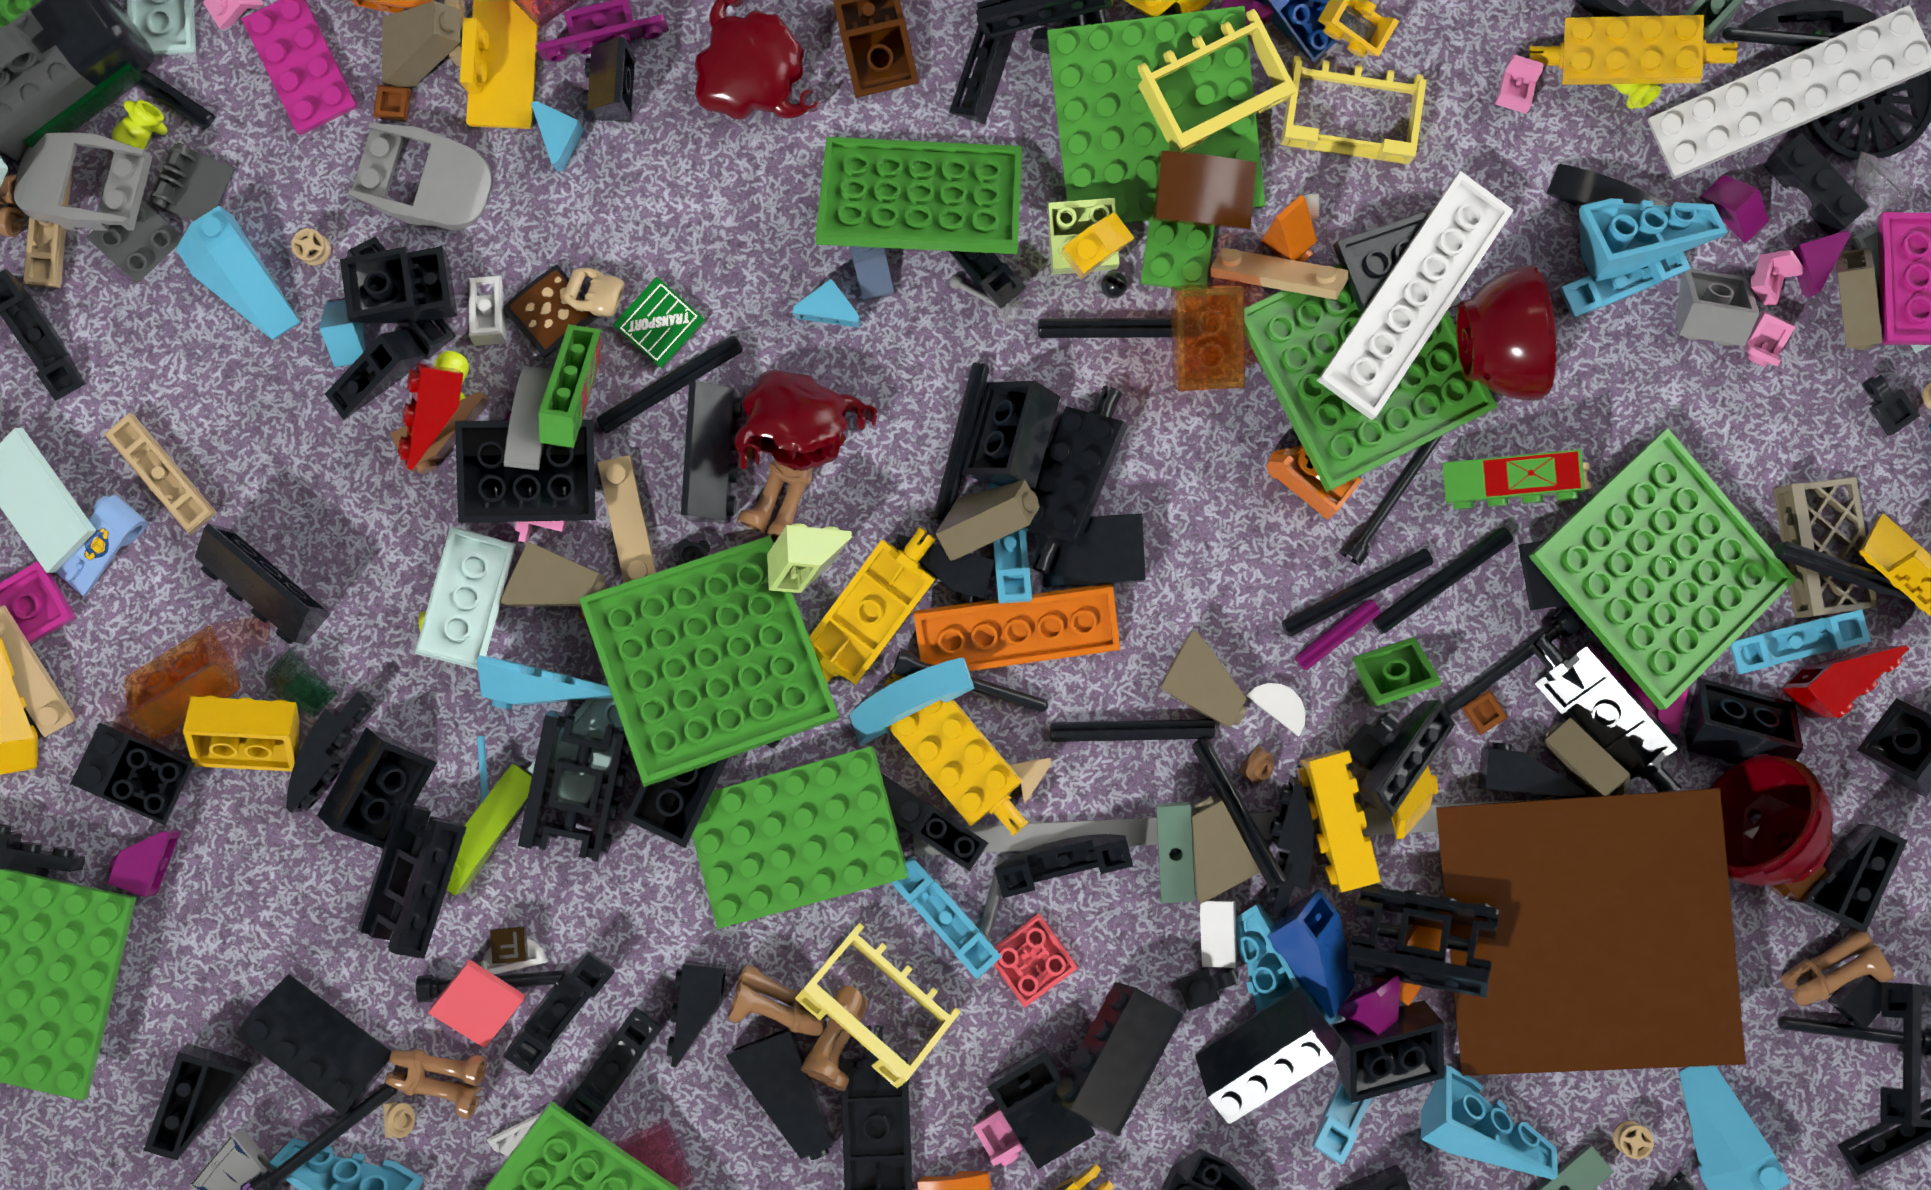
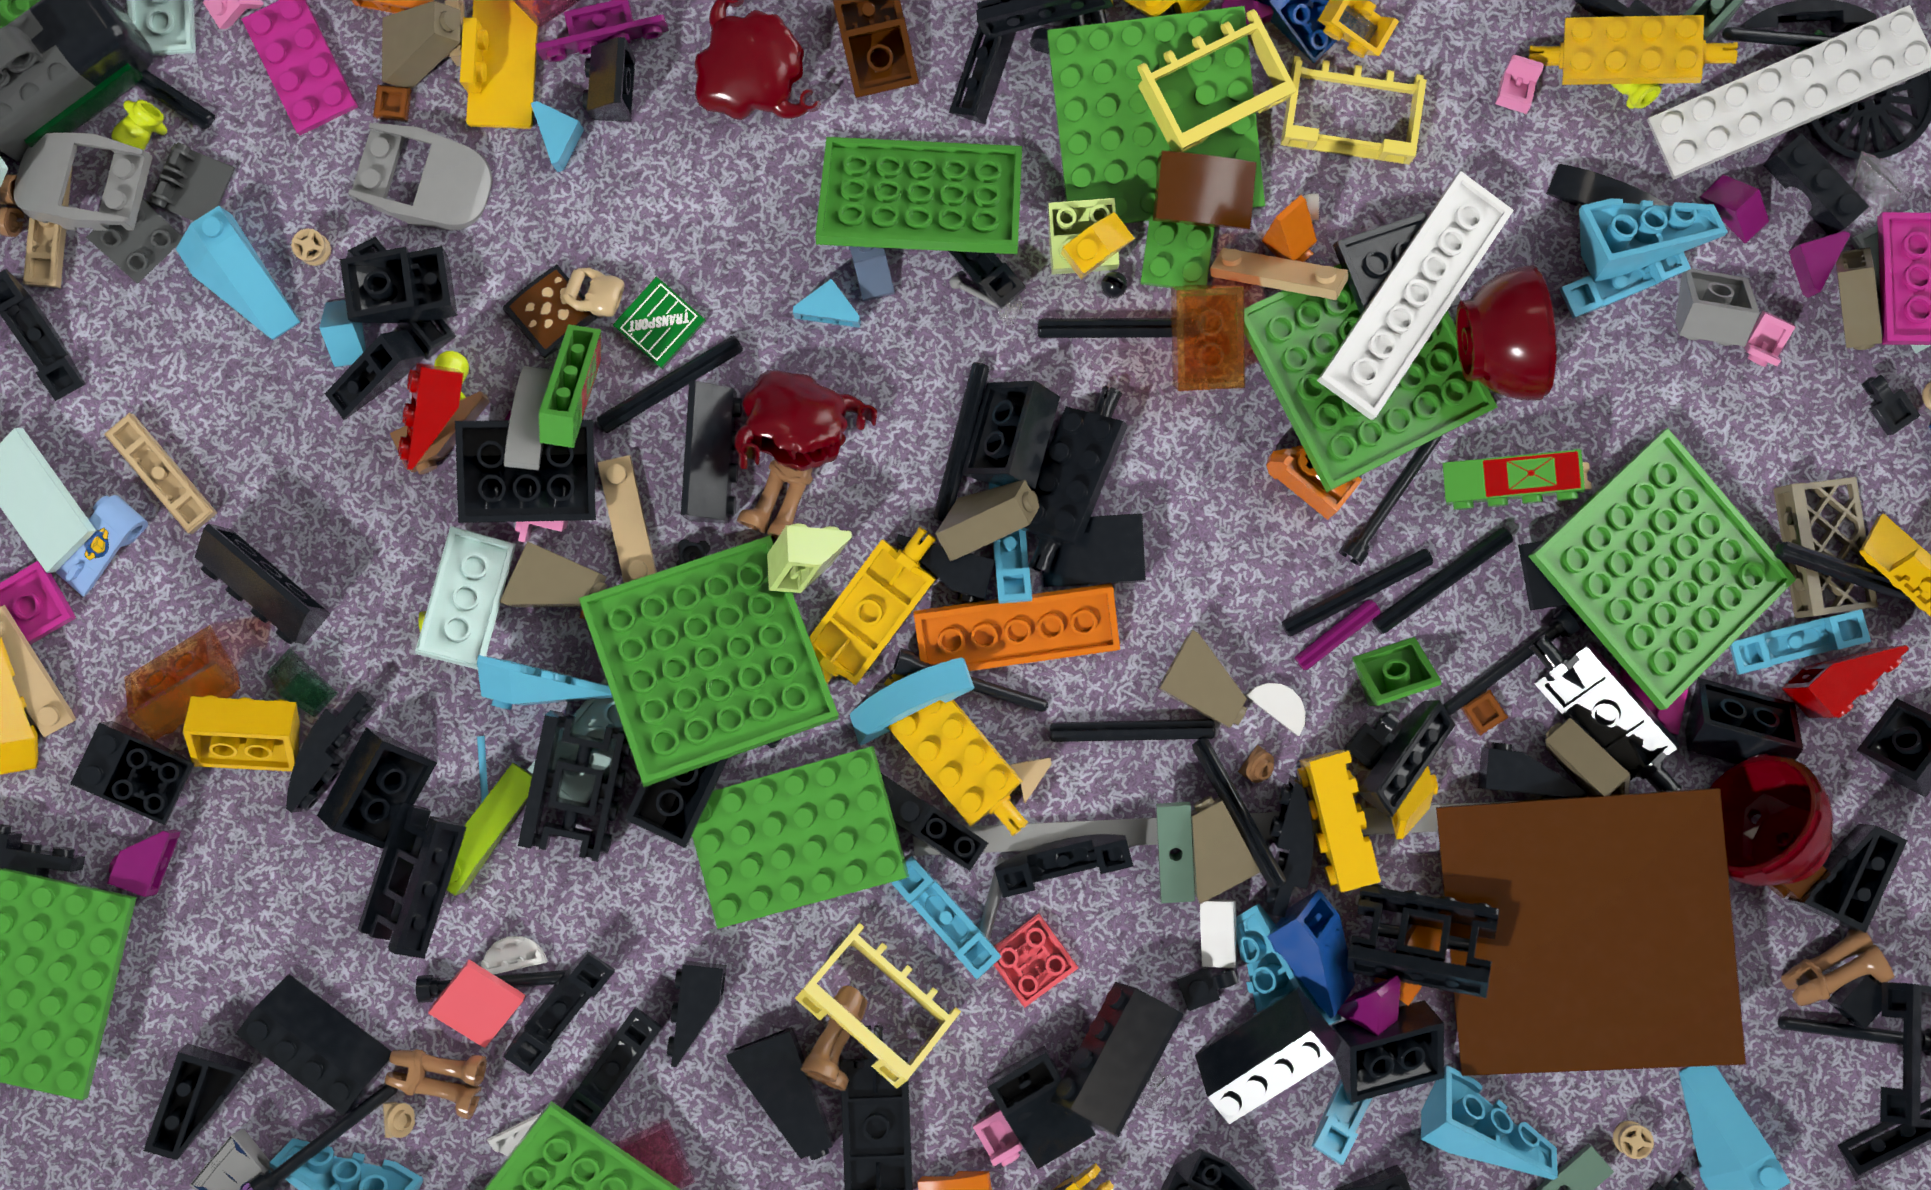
(486, 313): white slope -> none
(509, 944): dark brown tile -> none
(748, 1001): medium nougat piece -> none
(1771, 272): bright pink bracket -> none

